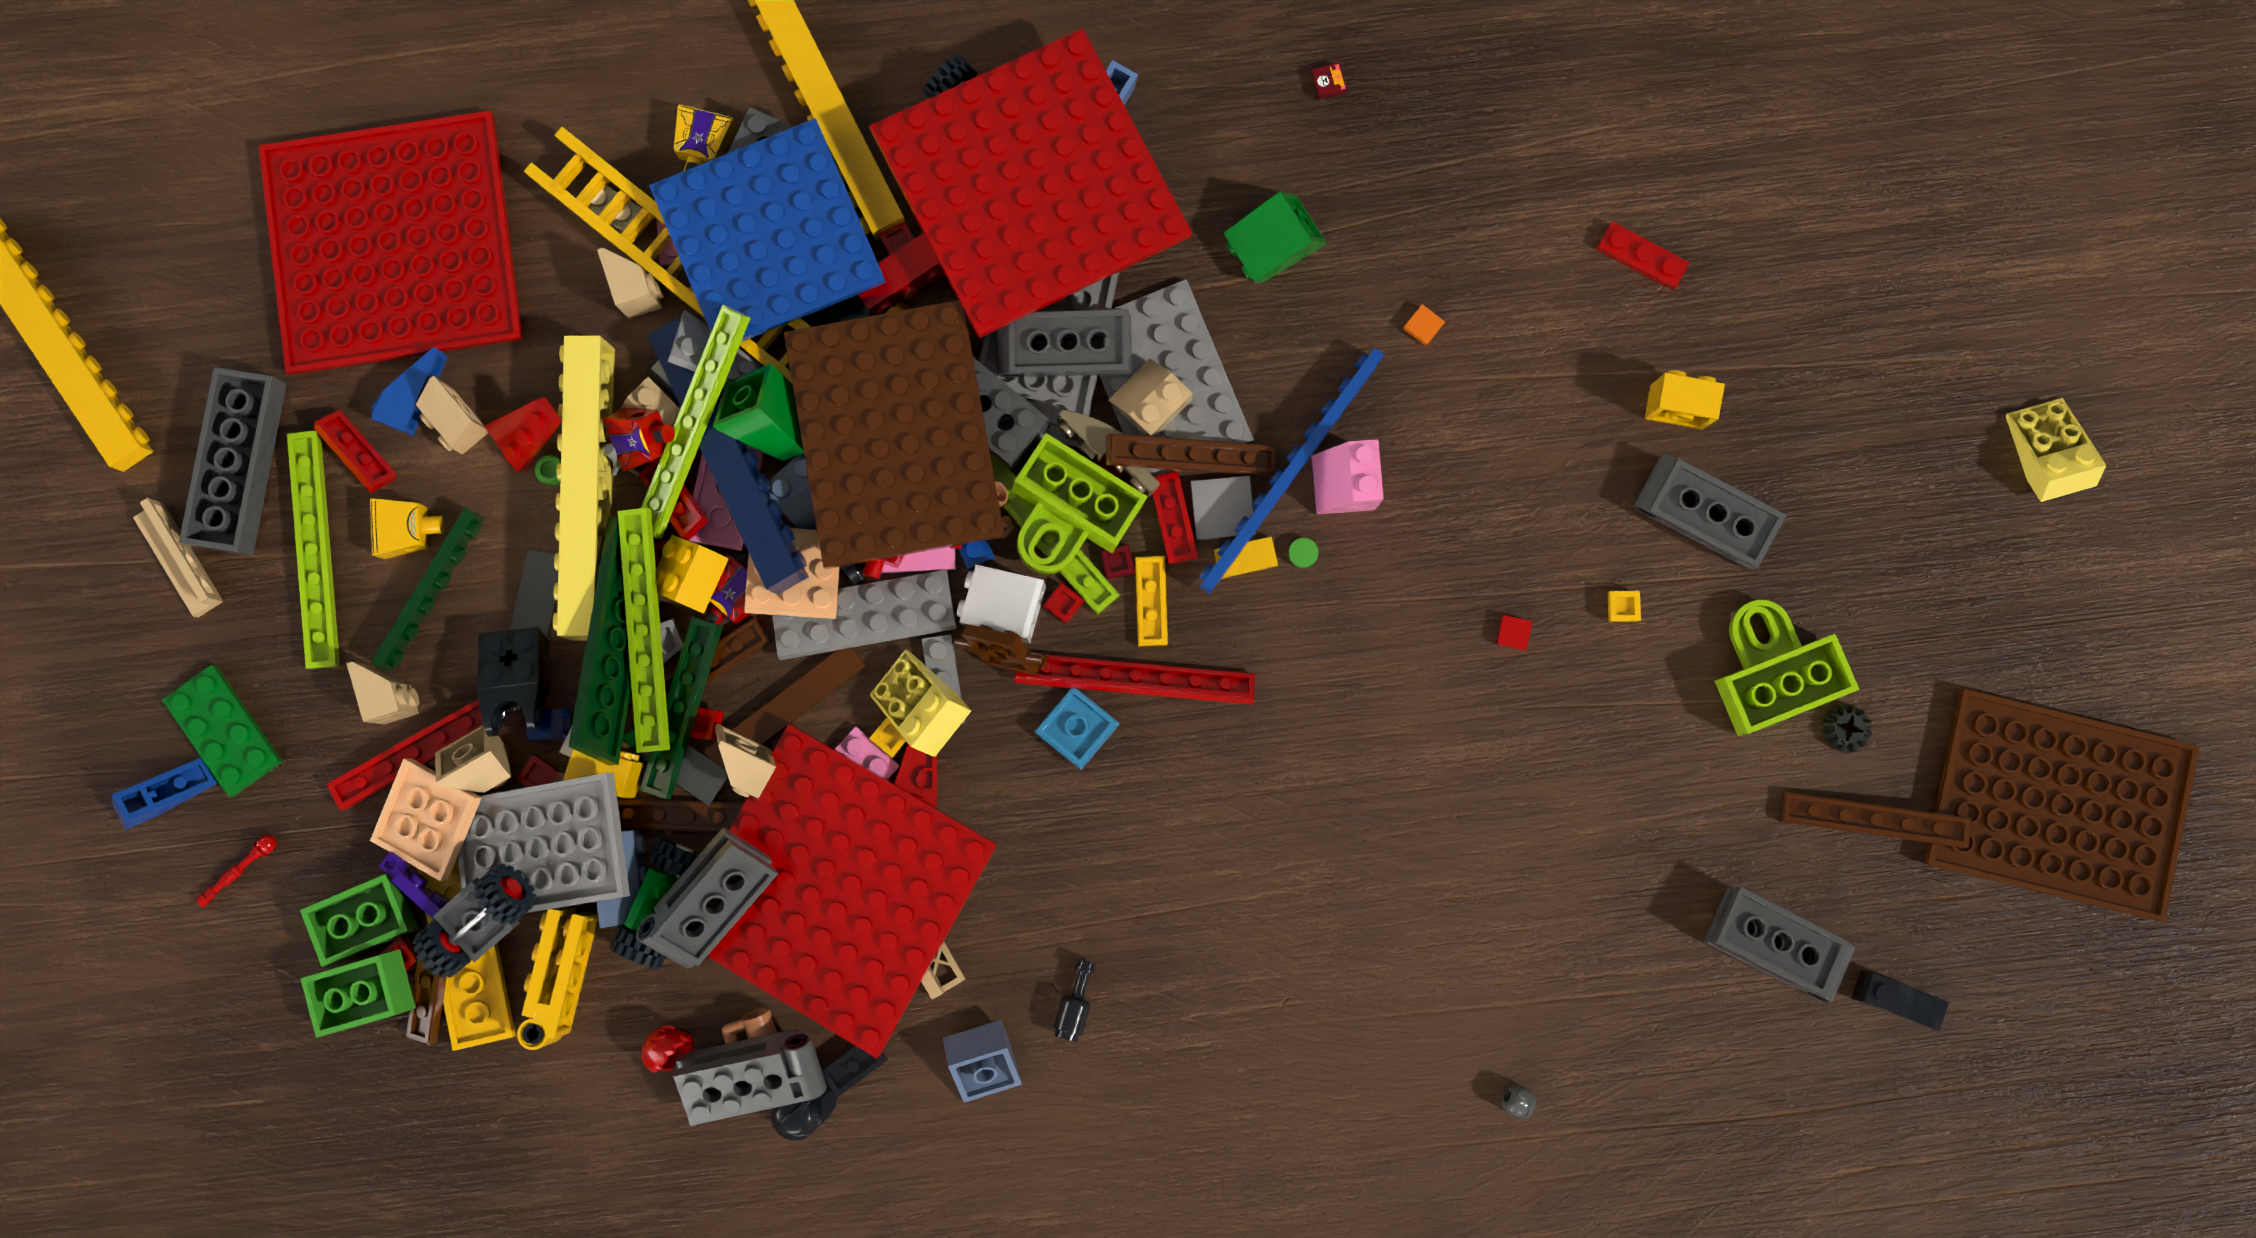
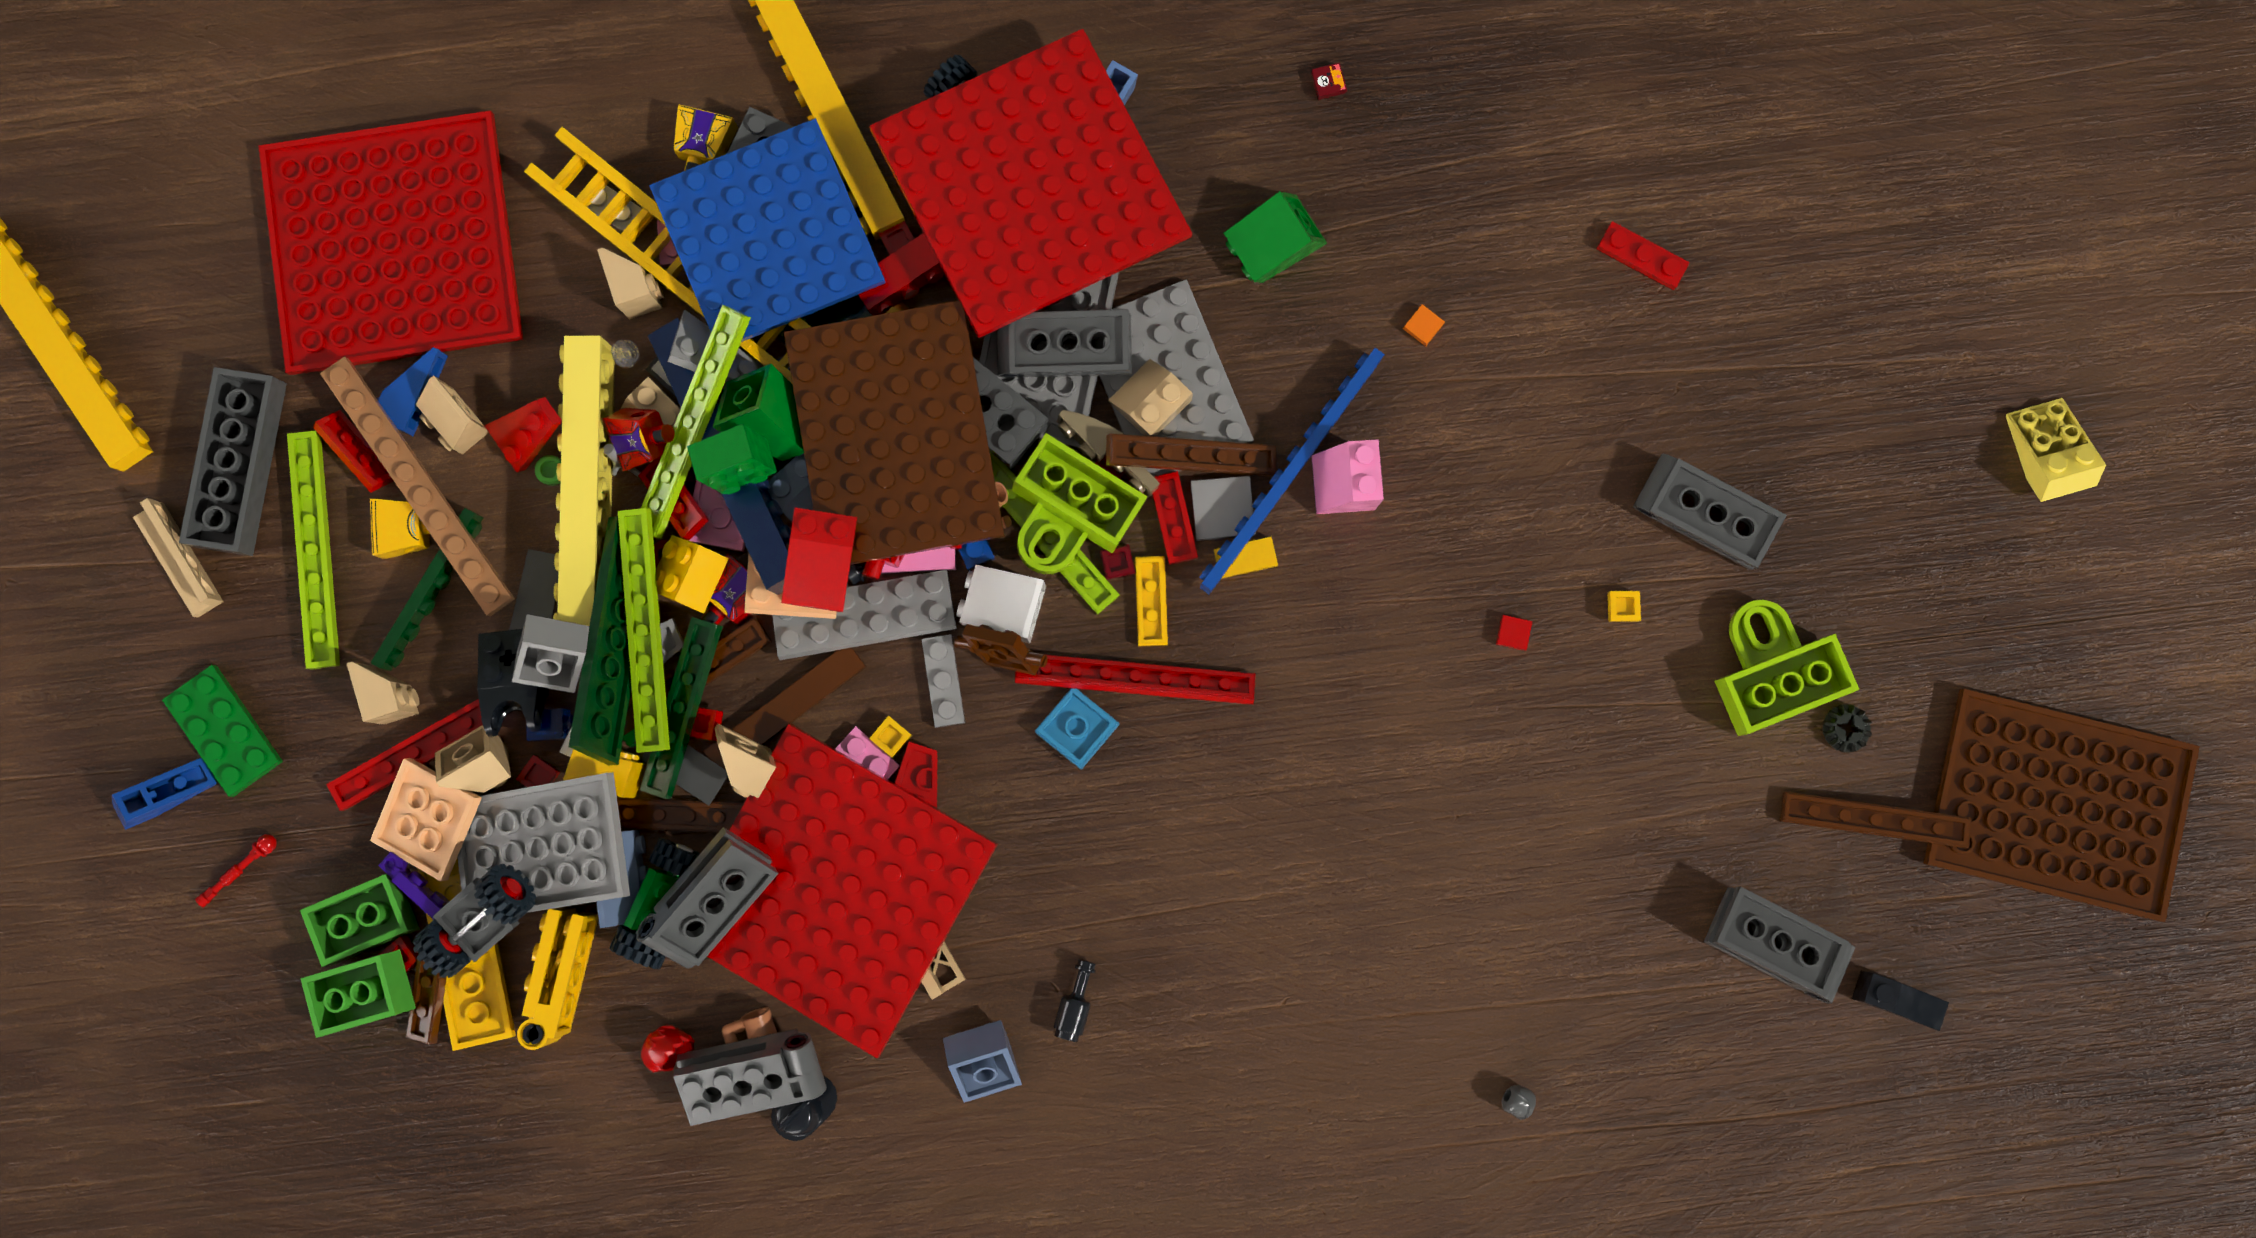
(417, 486): none -> medium nougat plate
(550, 653): none -> light grey brick
(625, 353): none -> clear plate
(732, 459): none -> green brick
(819, 559): none -> red slope
(850, 1069): black plate -> none
(919, 704): light yellow slope -> none
(1063, 603): red tile -> none
(1303, 553): bright green tile -> none
(1684, 400): yellow brick -> none

